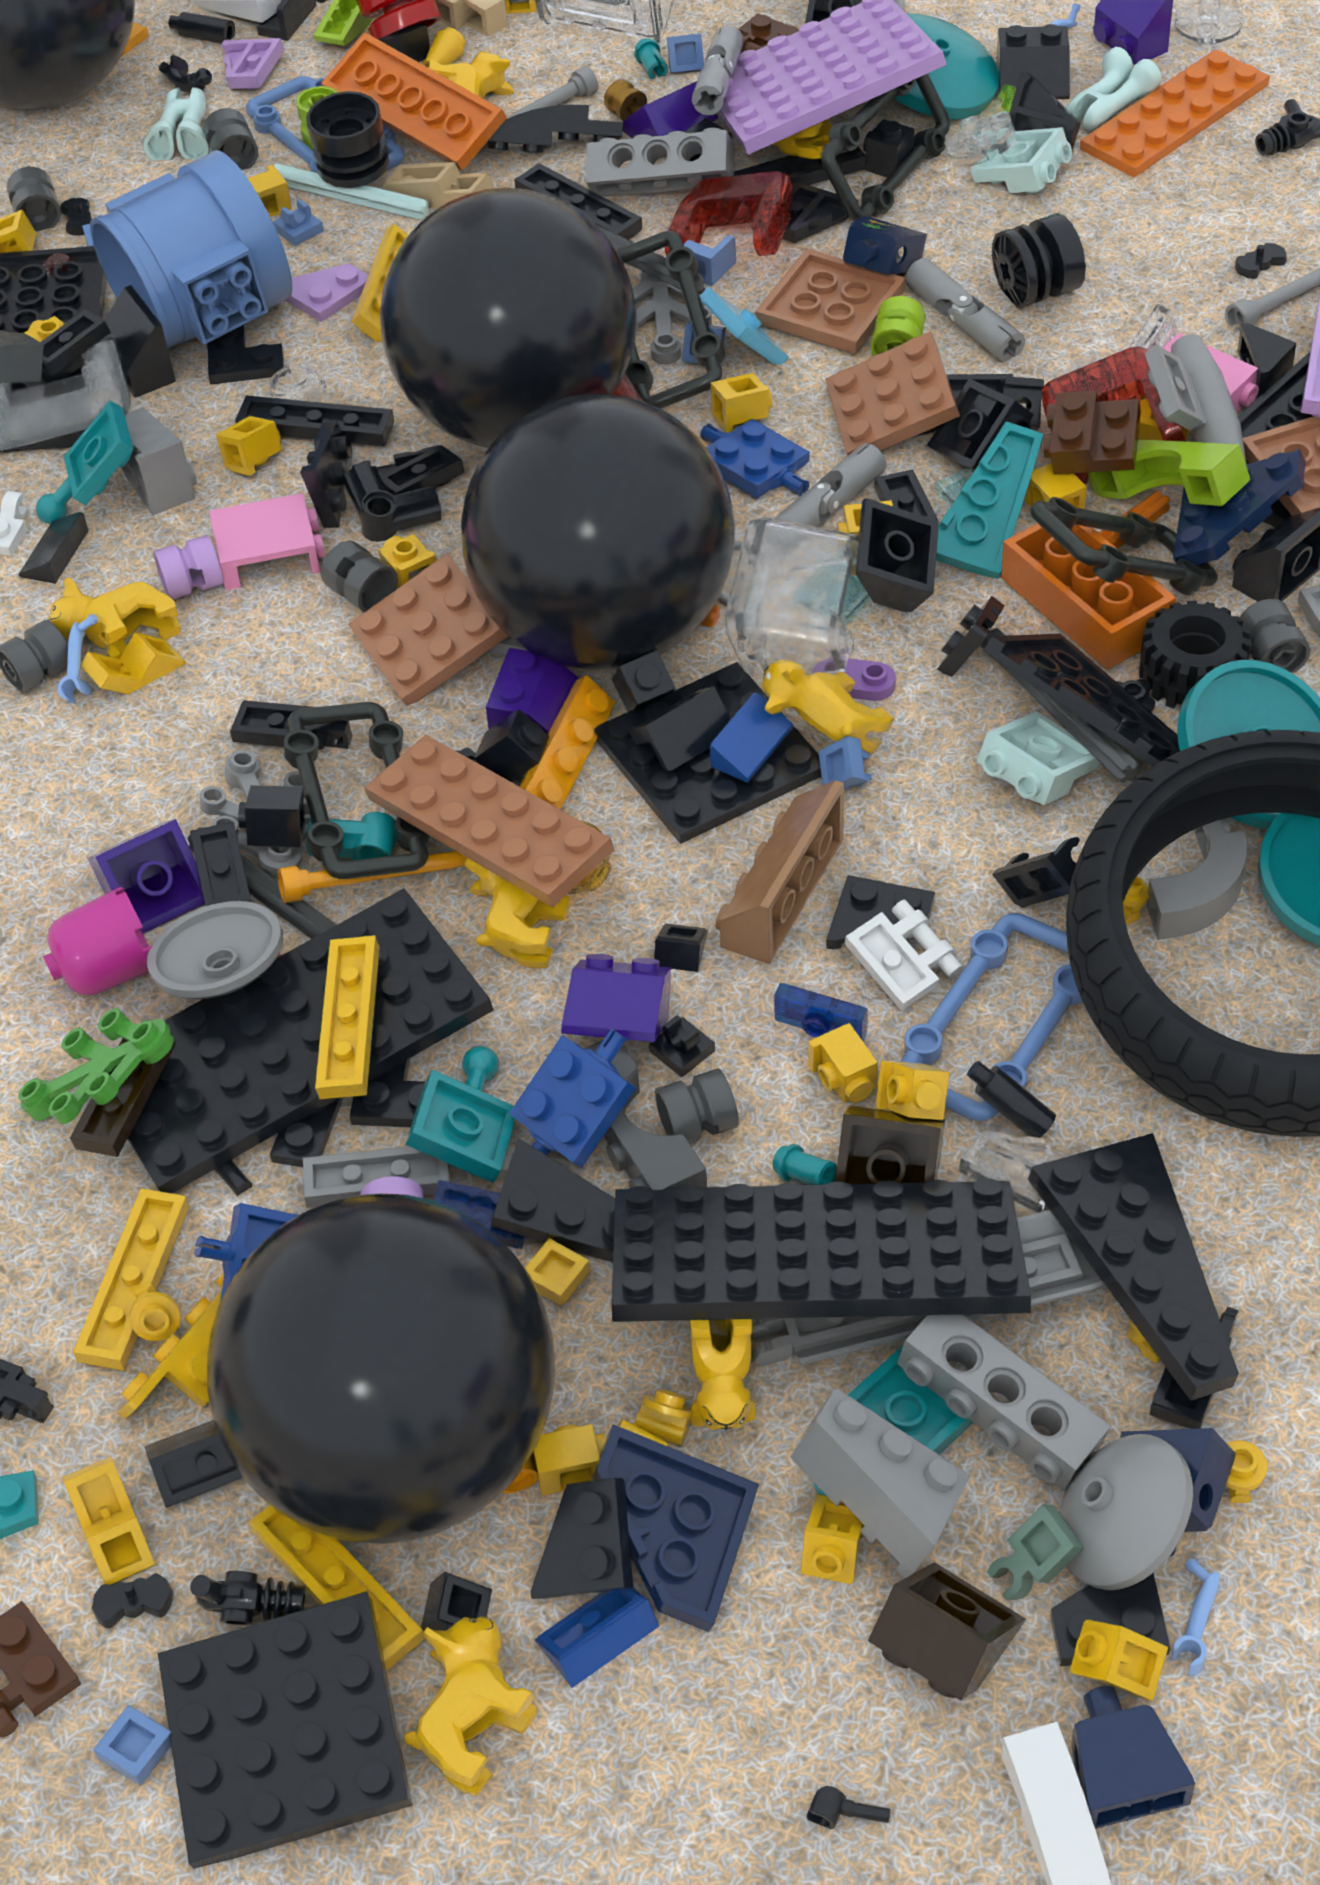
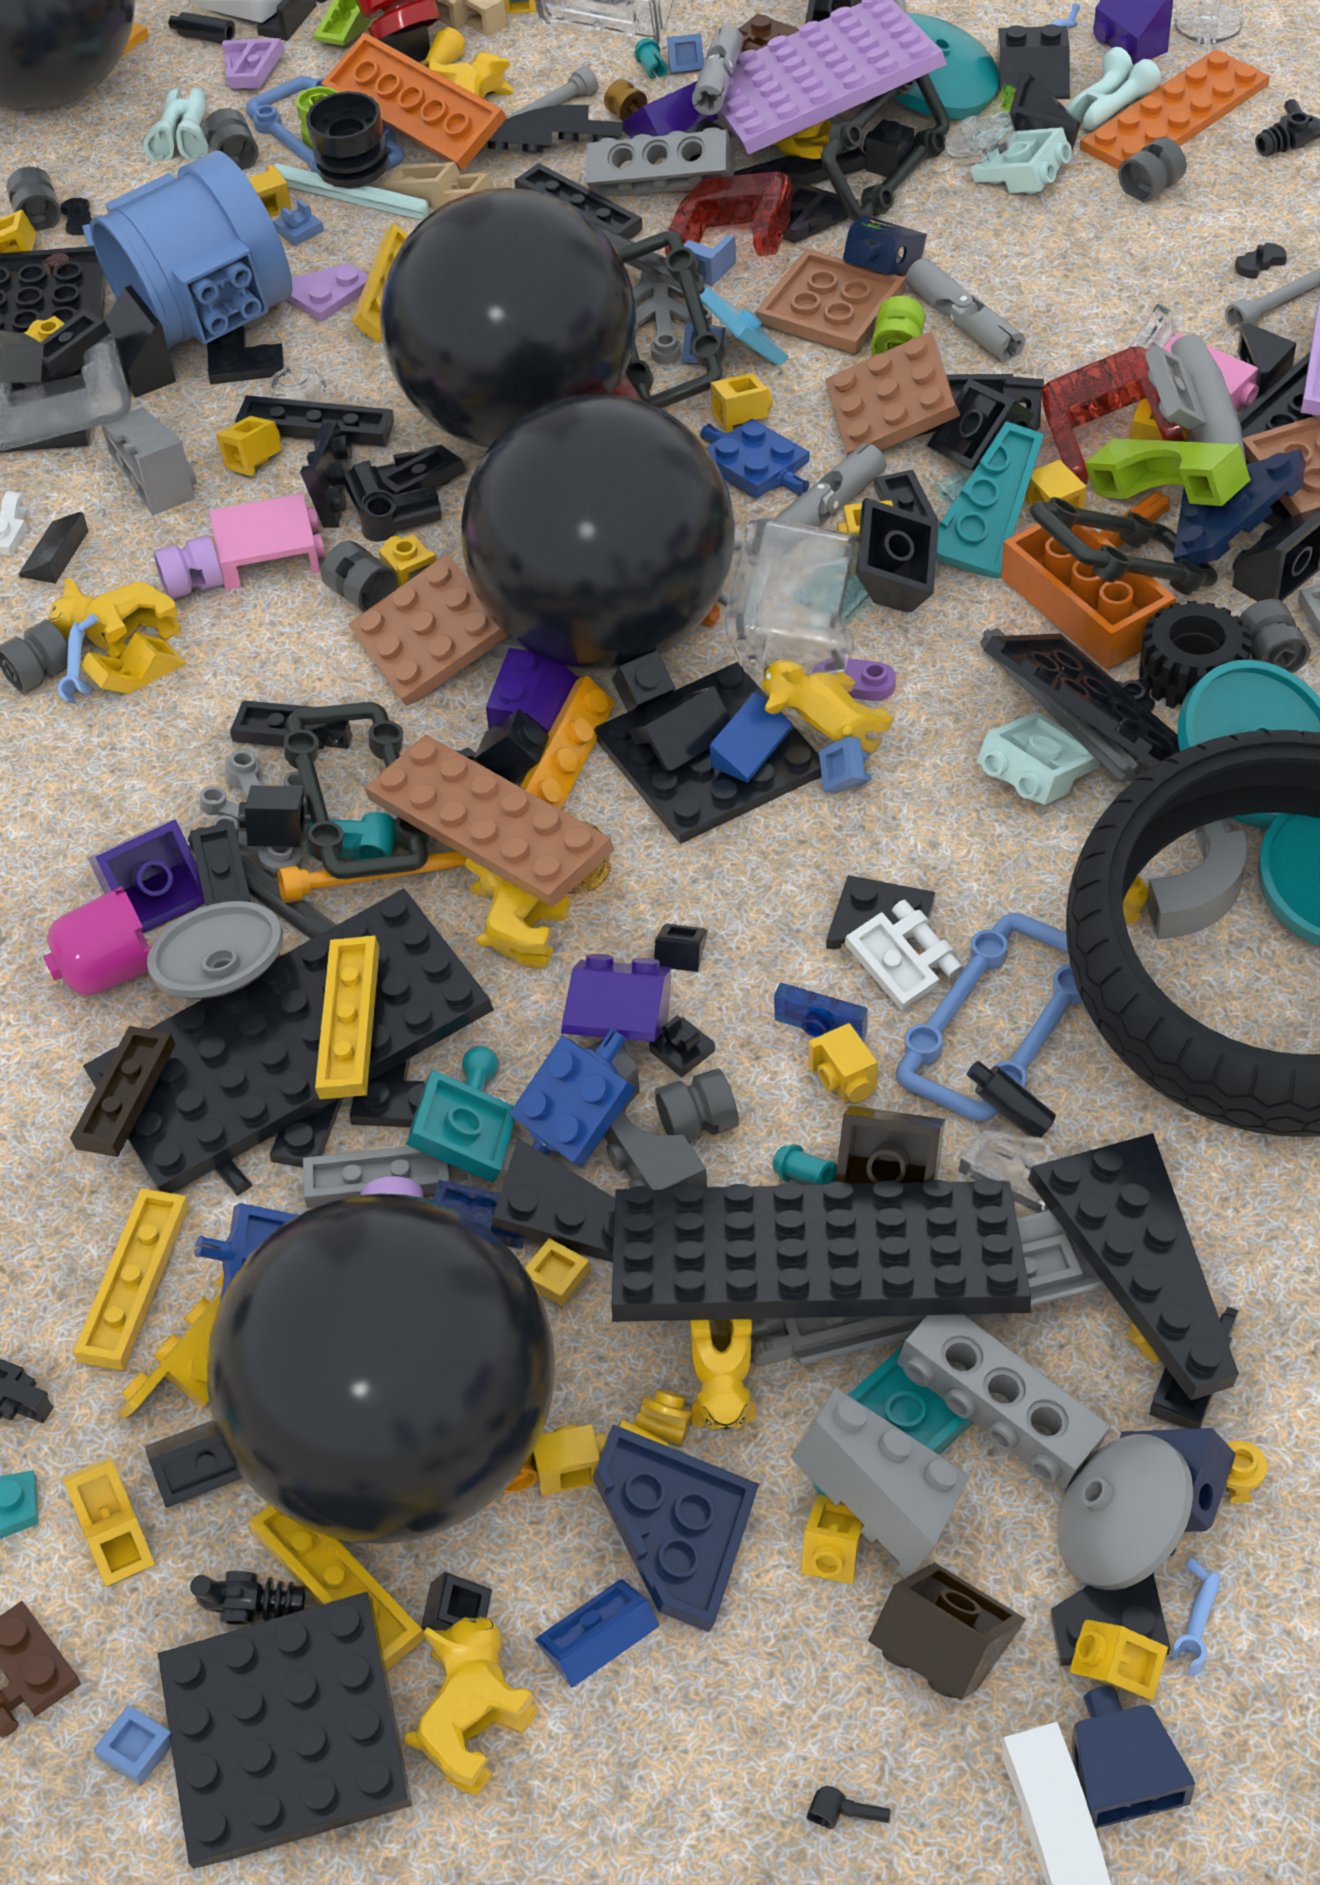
(90, 463): teal plate -> none
(132, 1599): black piece -> none
(145, 1042): bright green plant -> none
(154, 1314): yellow plate -> none
(177, 74): black piece -> none
(587, 1542): black wing -> none
(783, 874): medium nougat slope -> none
(912, 1089): yellow brick -> none
(976, 625): black wing -> none
(1038, 260): black wheel -> none
(1039, 877): black hinge -> none
(1041, 1550): sand green plate -> none
(1091, 433): reddish brown plate -> none
(1152, 169): none -> dark grey wheel

